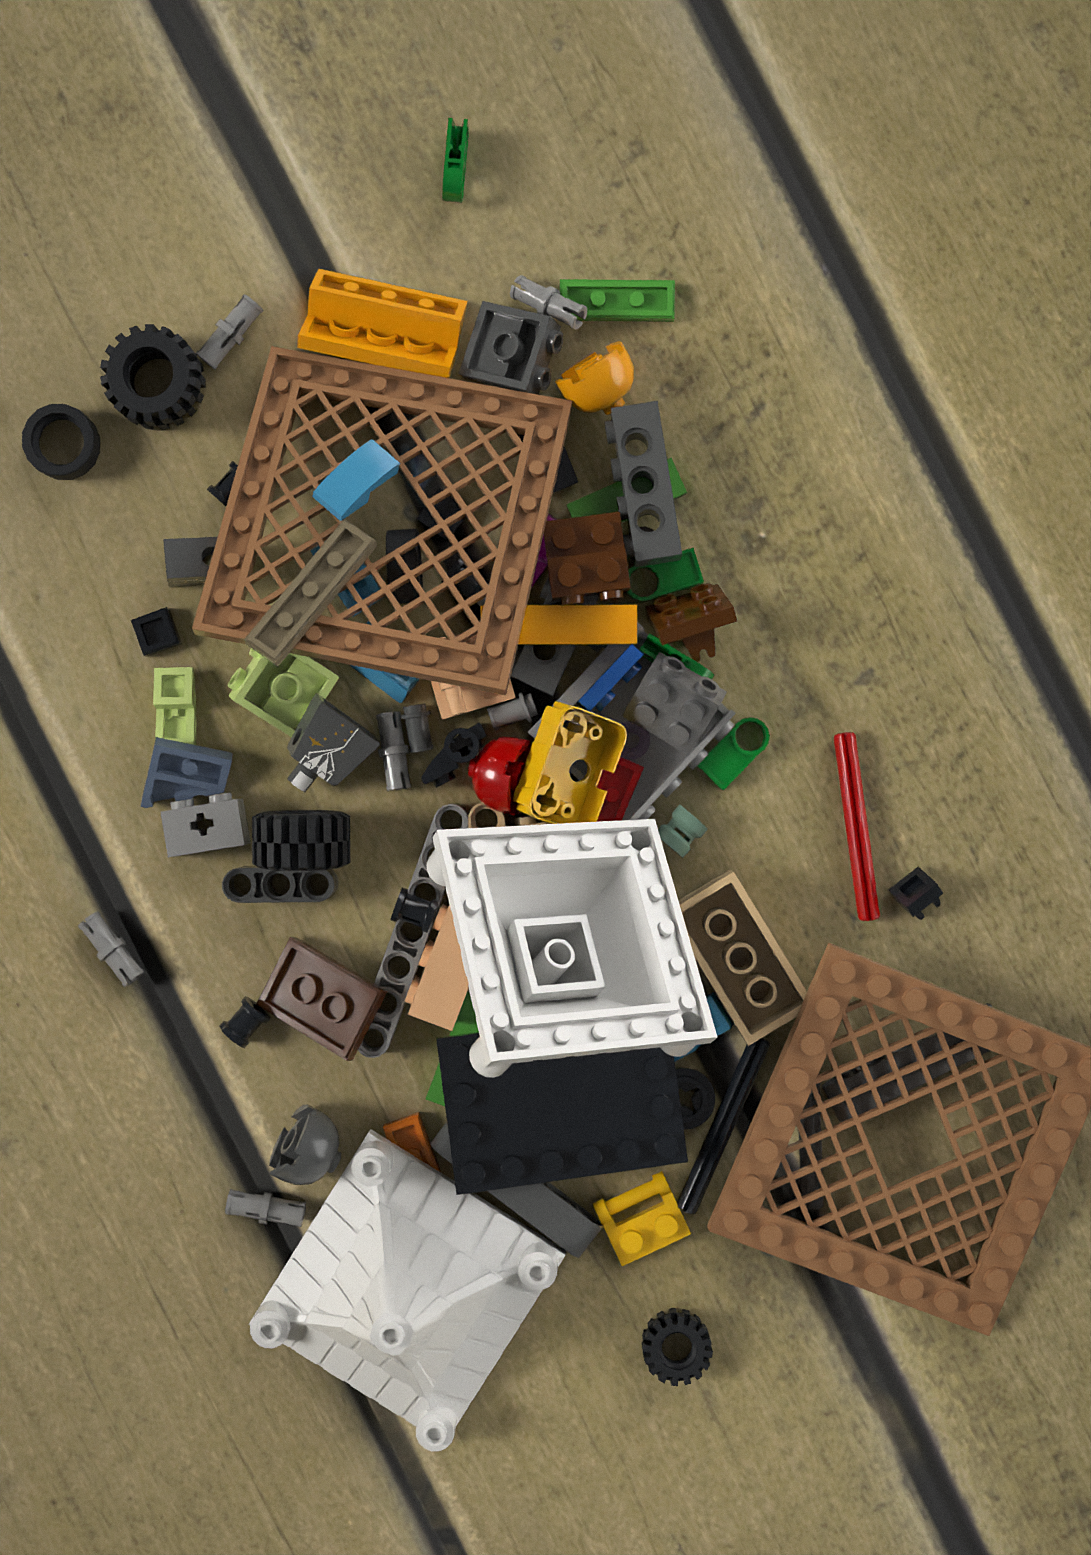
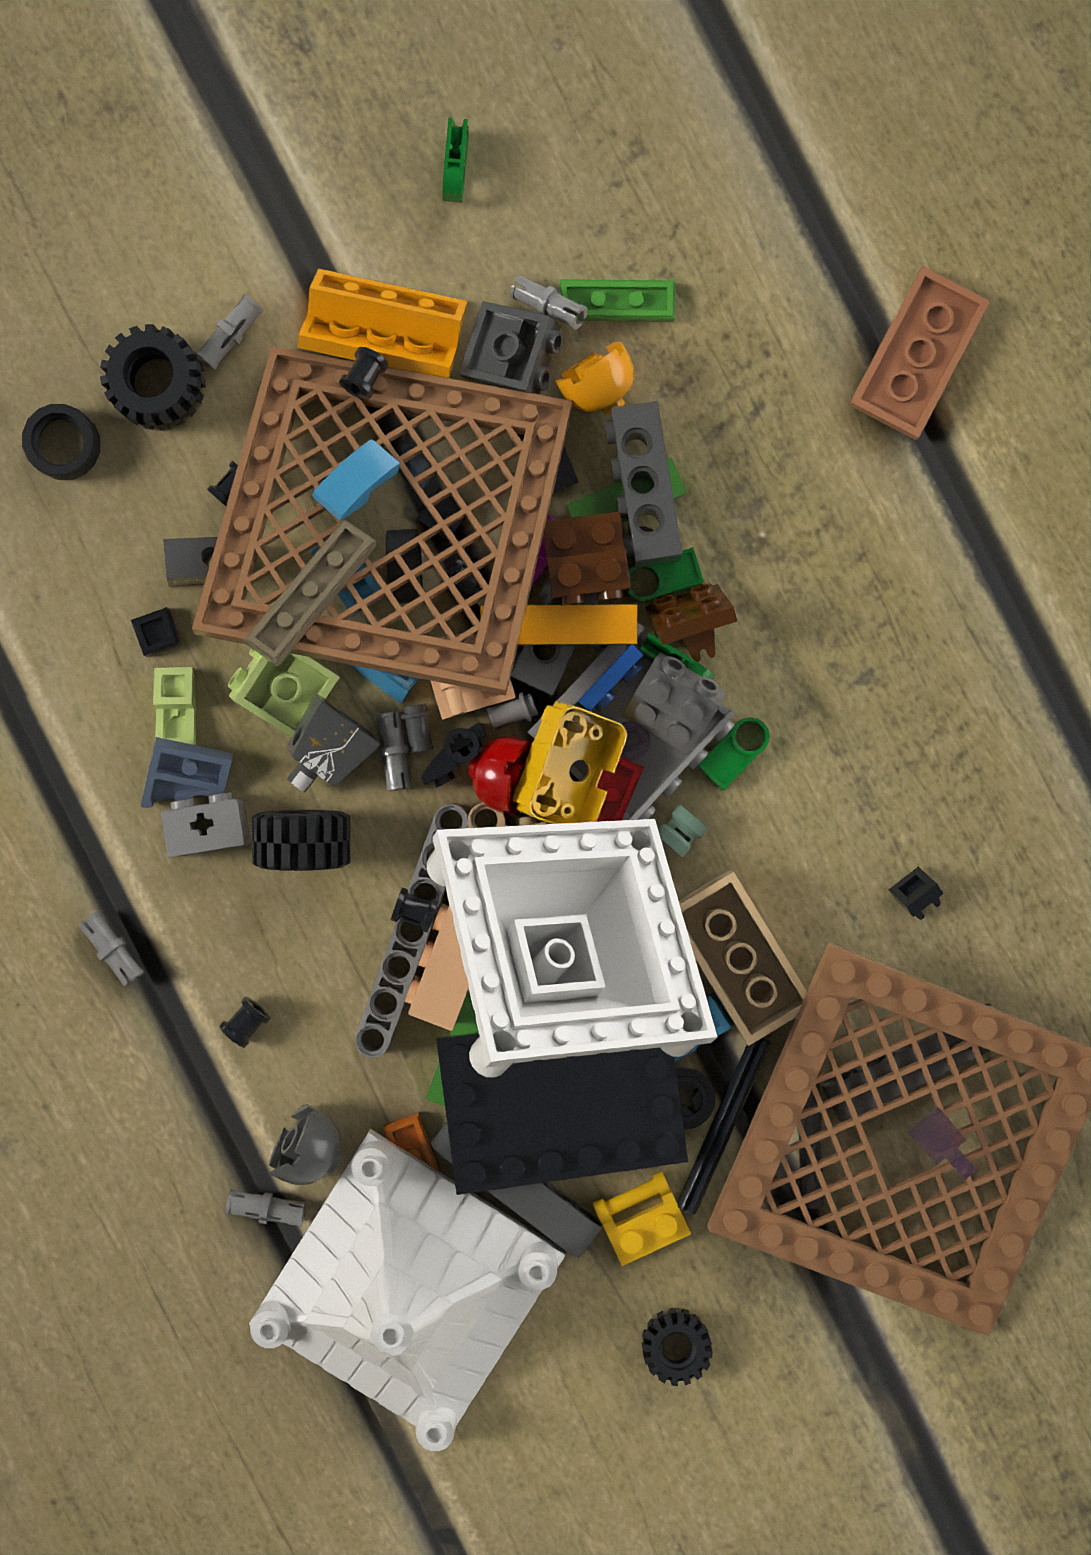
(262, 889): dark grey beam -> none
(321, 998): reddish brown tile -> none
(363, 373): none -> black bush
(856, 826): red axle -> none
(919, 353): none -> nougat plate
(941, 1140): none -> plate

